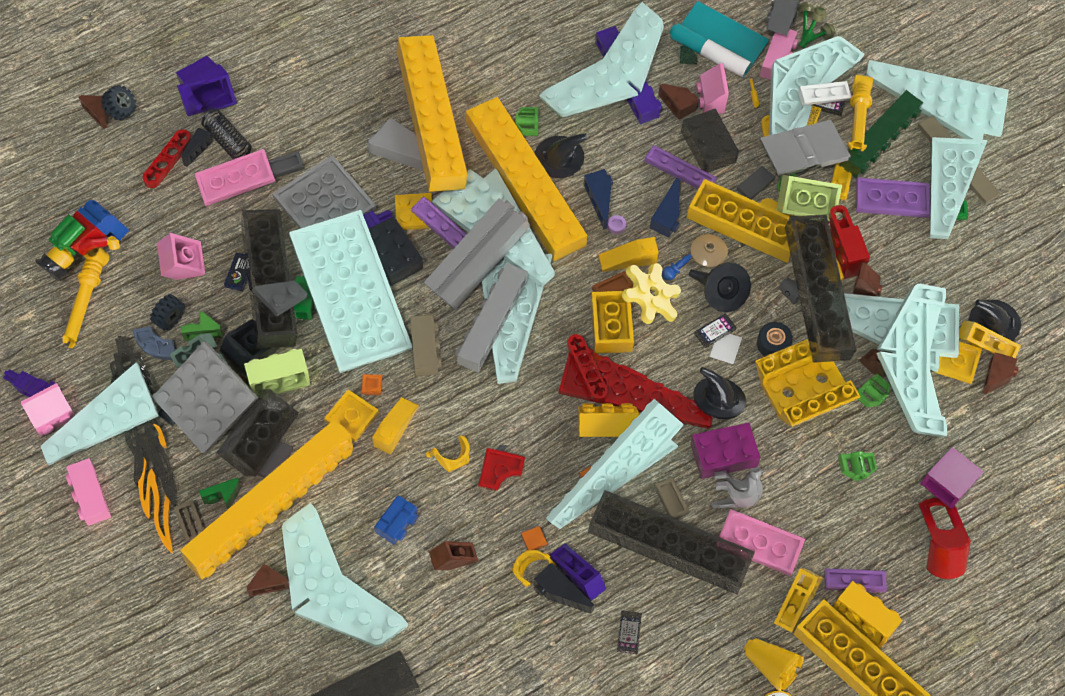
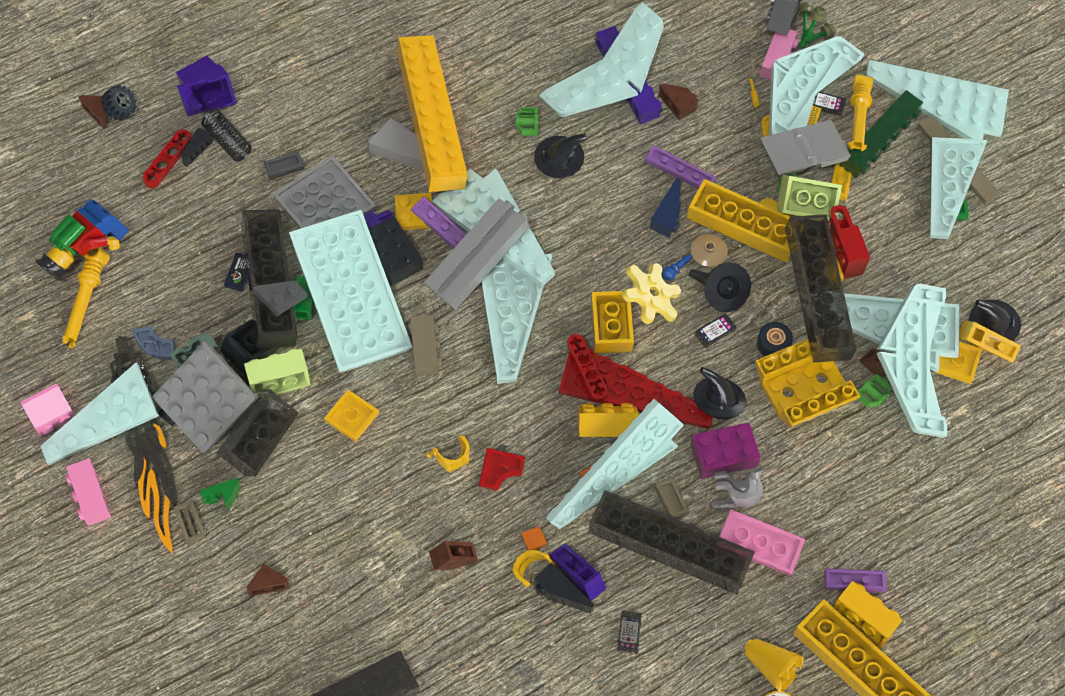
(26, 383): dark purple piece -> none
(167, 312): black wheel -> none
(180, 257): bright pink slope -> none
(207, 326): bright green slope -> none
(234, 177): bright pink tile -> none
(267, 500): yellow brick -> none
(277, 457): dark grey tile -> none
(331, 596): light aqua wing -> none
(371, 384): orange tile -> none
(394, 425): yellow slope -> none
(396, 520): blue brick -> none
(492, 317): light grey brick -> none
(526, 179): yellow brick -> none
(599, 189): dark blue slope -> none
(615, 283): dark orange tile -> none
(616, 224): lavender tile -> none
(637, 253): yellow slope -> none
(687, 56): clear green tile -> none
(709, 141): clear smoke brick -> none
(713, 89): bright pink slope -> none
(719, 39): teal door -> none
(726, 348): white sticker -> none
(755, 183): dark grey tile -> none
(789, 290): dark grey piece -> none
(798, 599): yellow slope -> none
(824, 93): white plate -> none
(857, 464): bright green piece -> none
(867, 282): copper slope -> none
(893, 197): medium lavender tile -> none
(949, 547): red piece -> none
(951, 477): brick -> none
(999, 372): copper slope -> none

